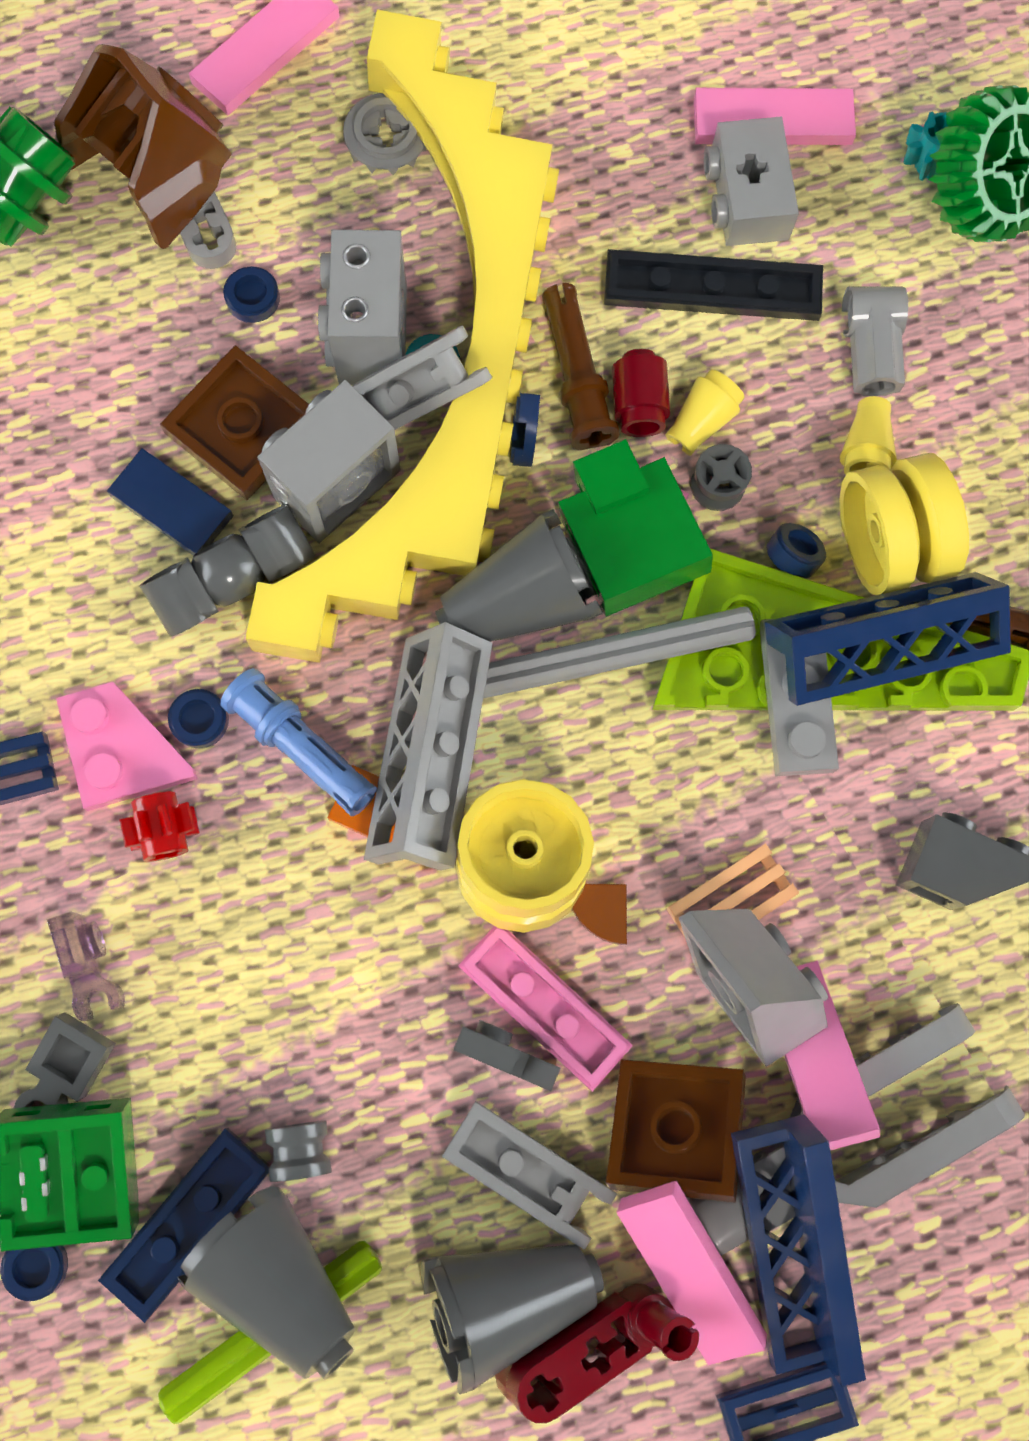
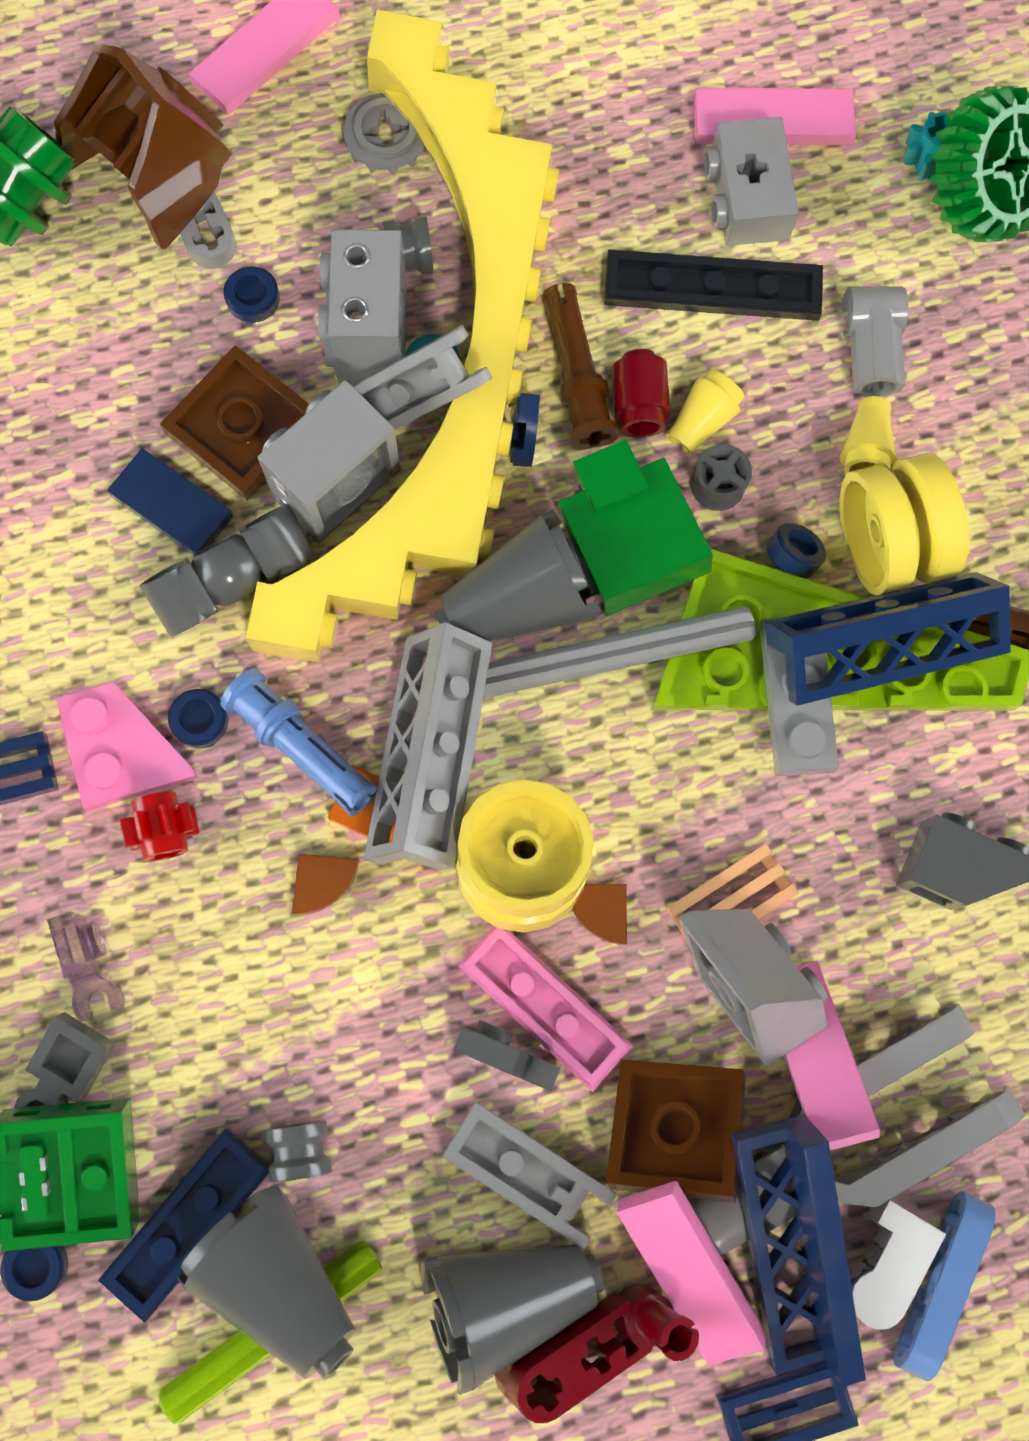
(321, 882): none -> dark orange tile
(415, 244): none -> dark grey wheel
(893, 1265): none -> white leg
(941, 1303): none -> medium blue beam

